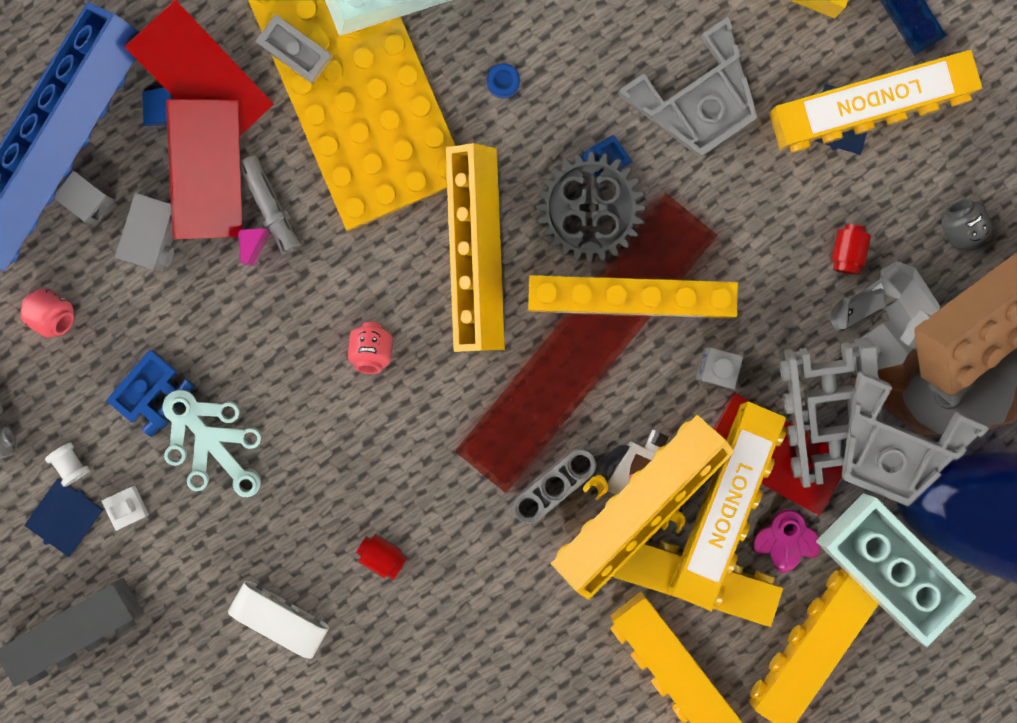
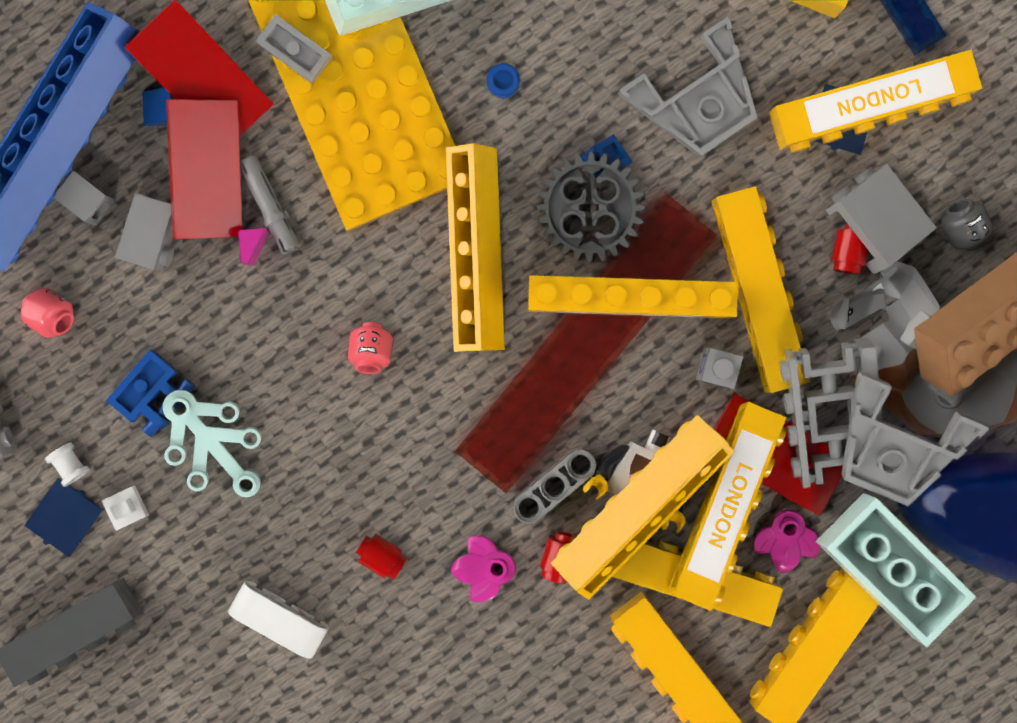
(479, 571): none -> dark pink plate
(553, 545): none -> red brick
(760, 283): none -> yellow brick
(882, 216): none -> light grey panel

